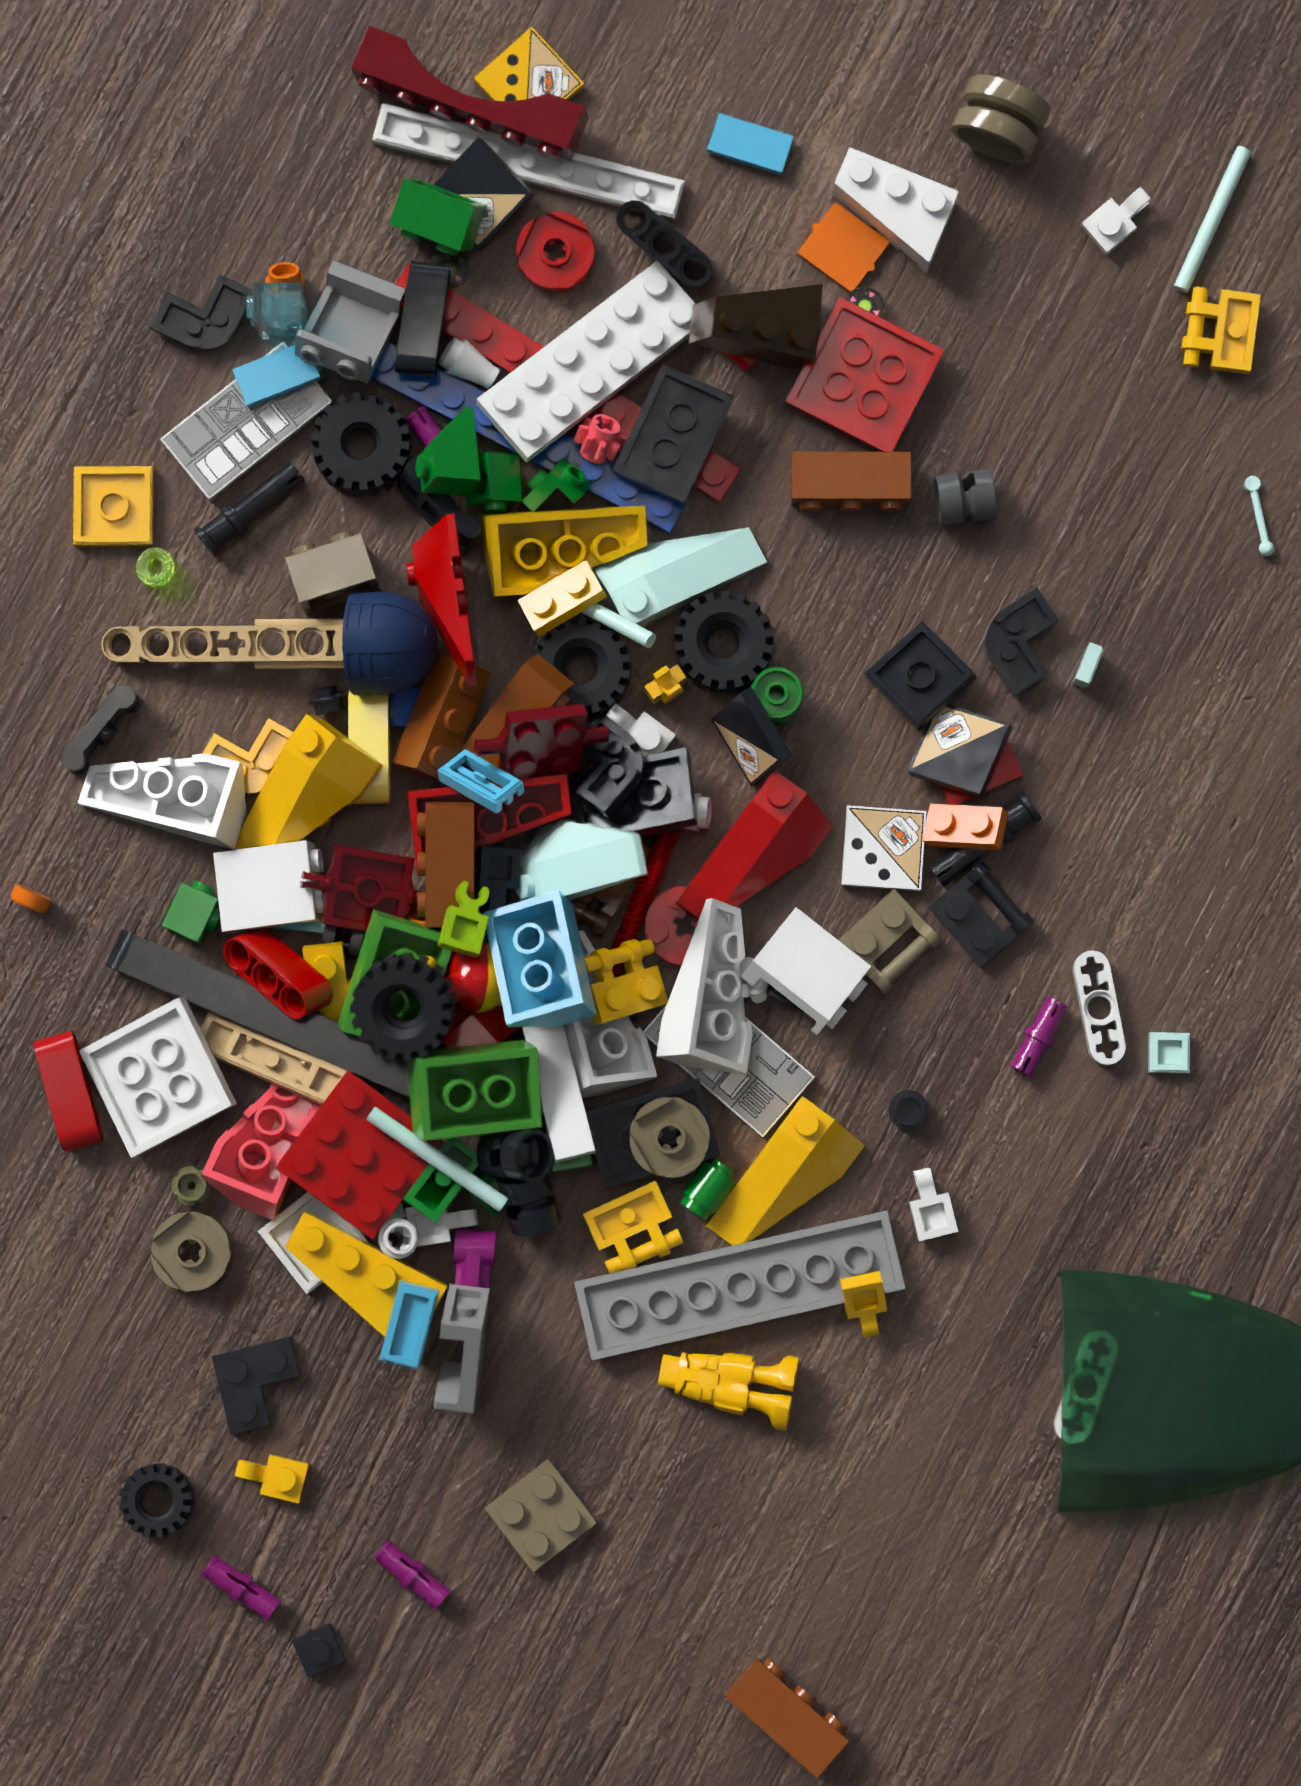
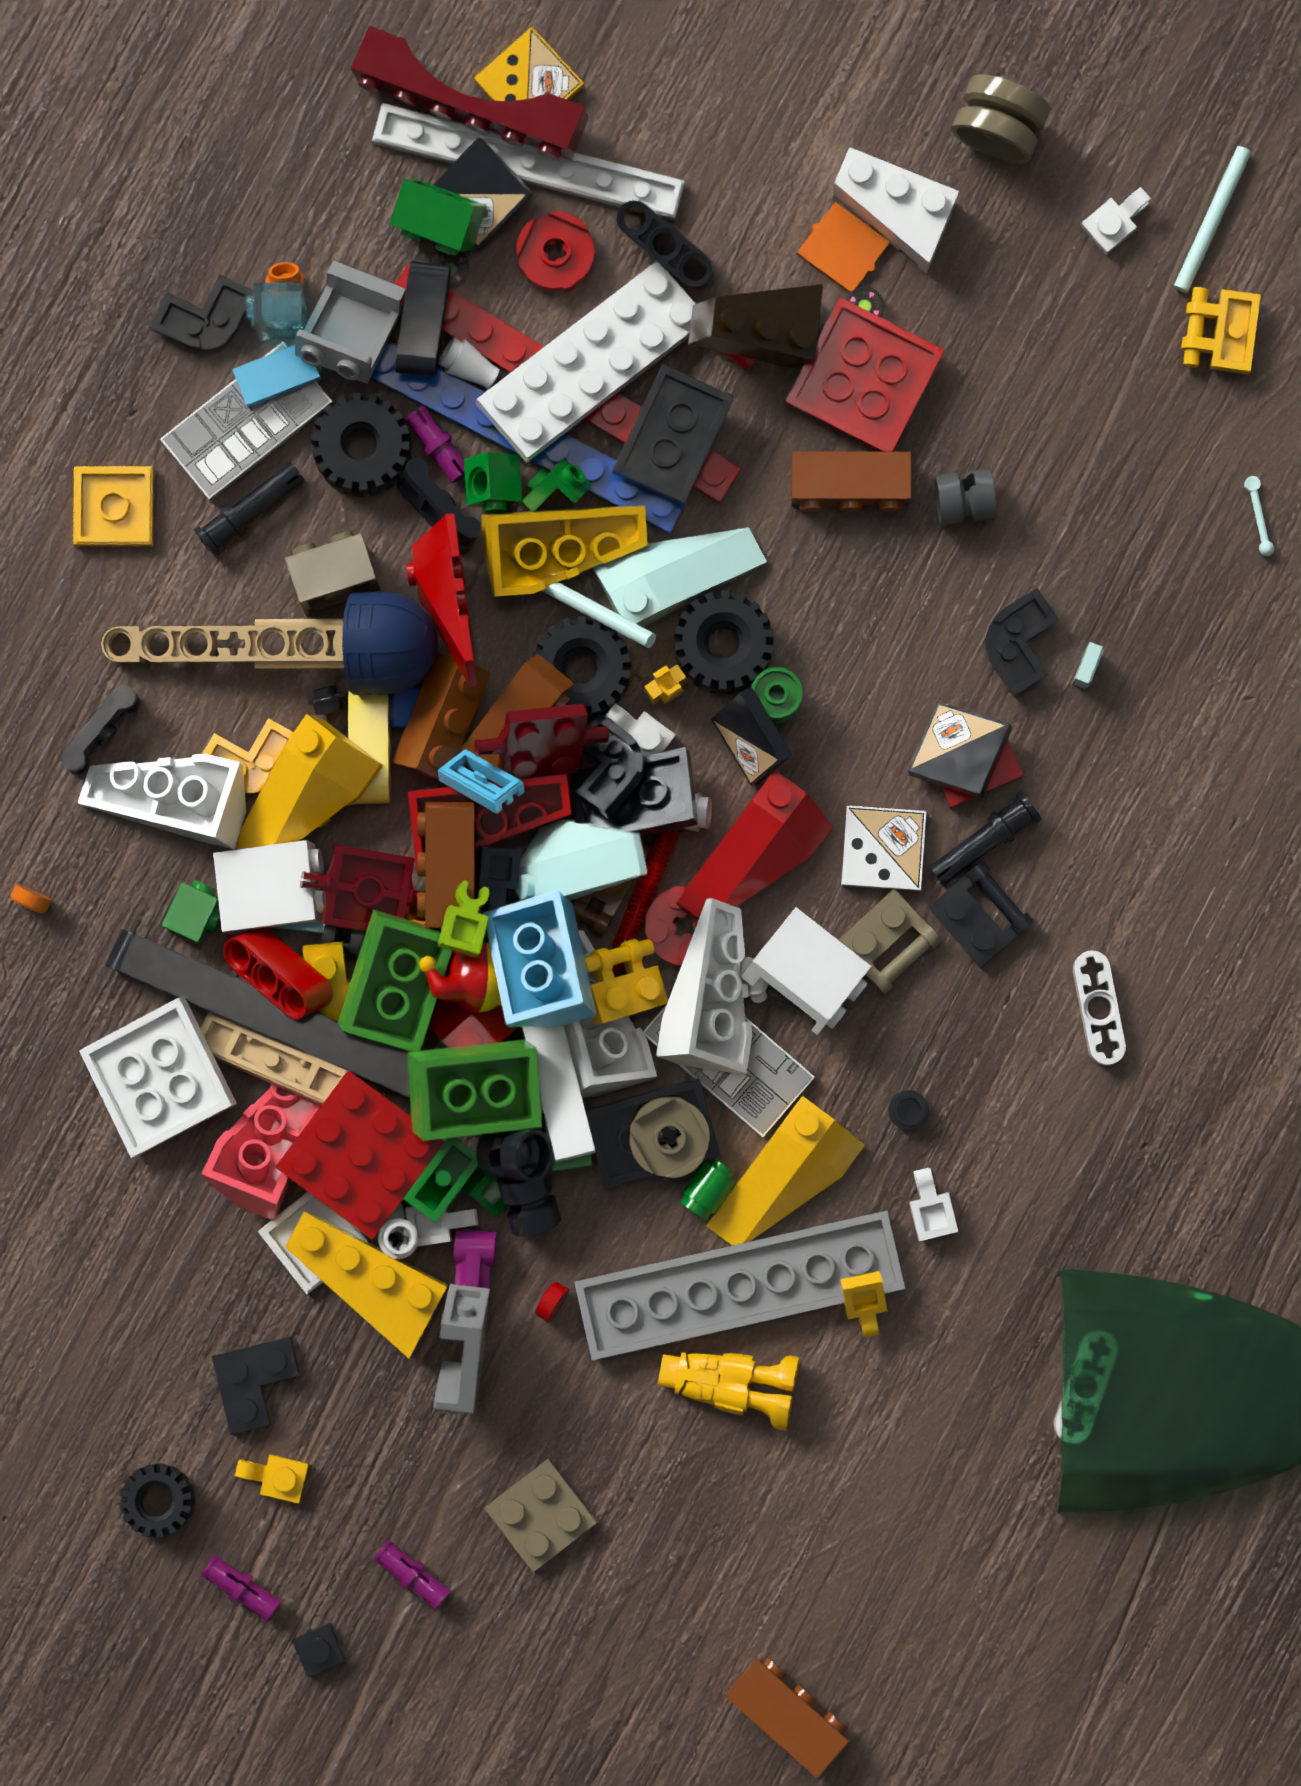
(68, 1091): red beam -> none
(152, 555): clear neon green plate -> none
(167, 1251): dark tan plate -> none
(180, 1186): olive plate -> none
(383, 1027): black tyre -> none
(409, 1324): medium azure tile -> none
(436, 1159): light aqua bar -> none
(451, 459): green slope -> none
(551, 1301): none -> red tile
(562, 598): plate -> none
(600, 439): coral gear -> none
(628, 1216): yellow plate -> none
(750, 144): medium azure tile -> none
(920, 676): black tile -> none
(965, 826): plate -> none
(1039, 1036): magenta pin -> none
(1168, 1052): light aqua tile -> none

